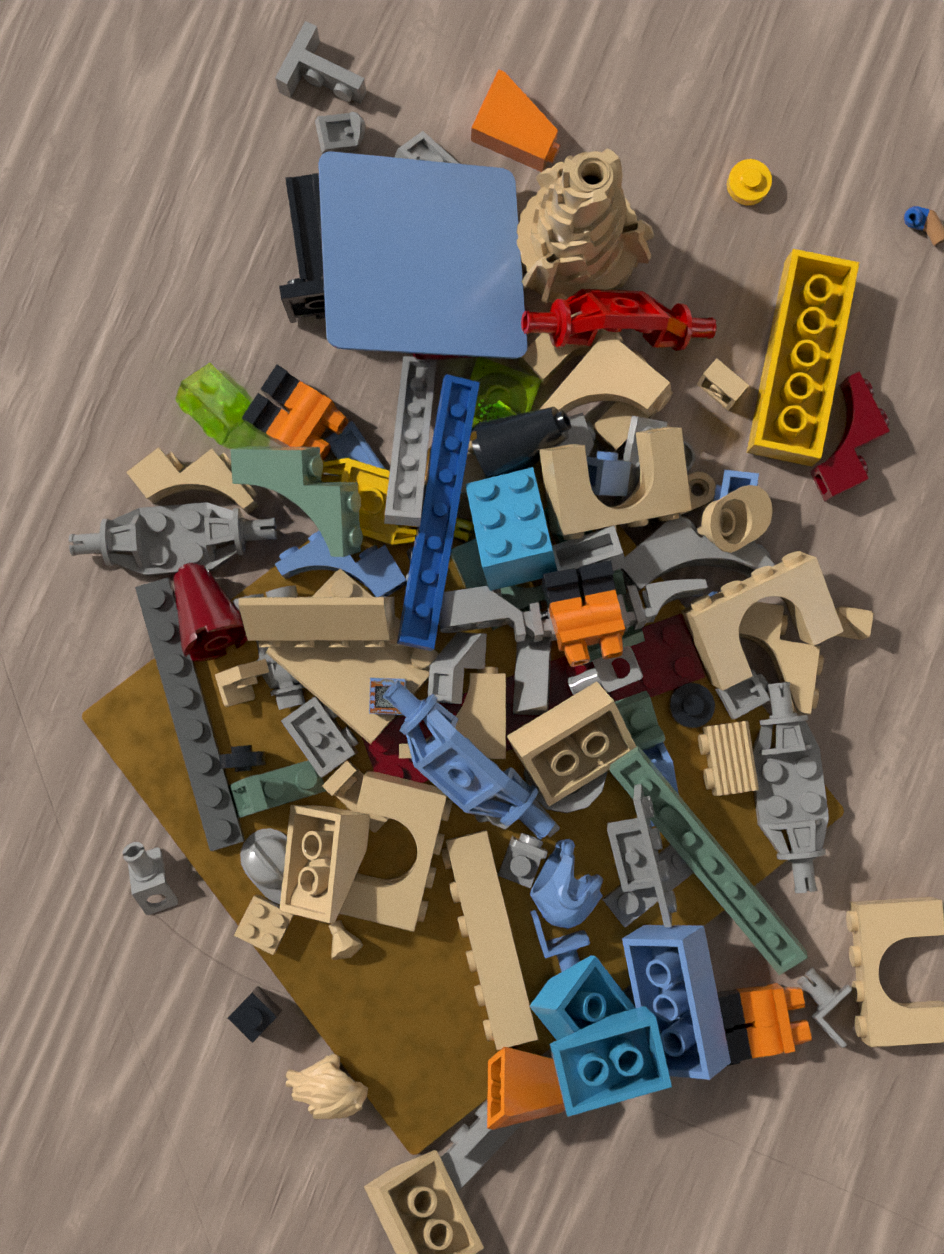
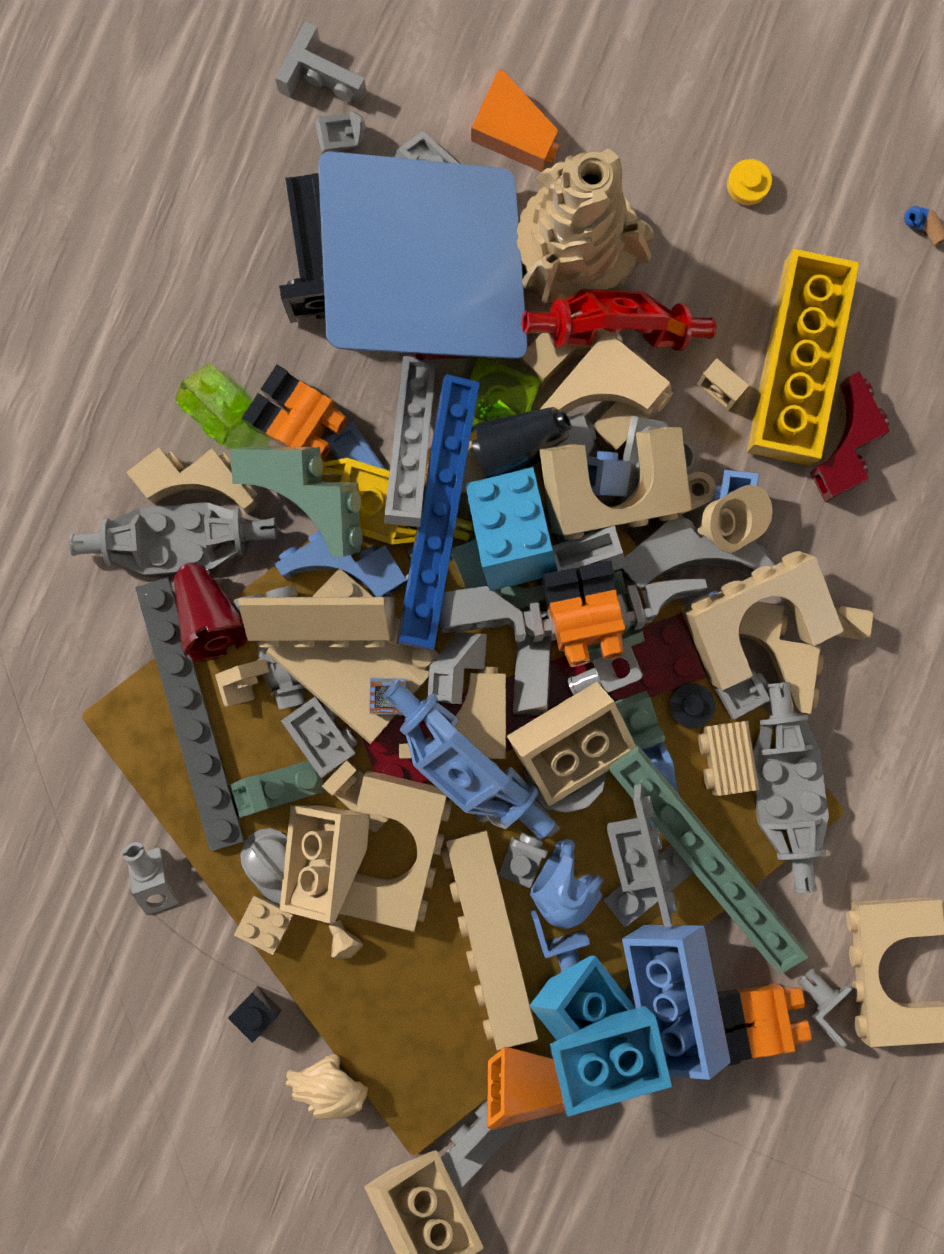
(242, 758): black wheel -> none

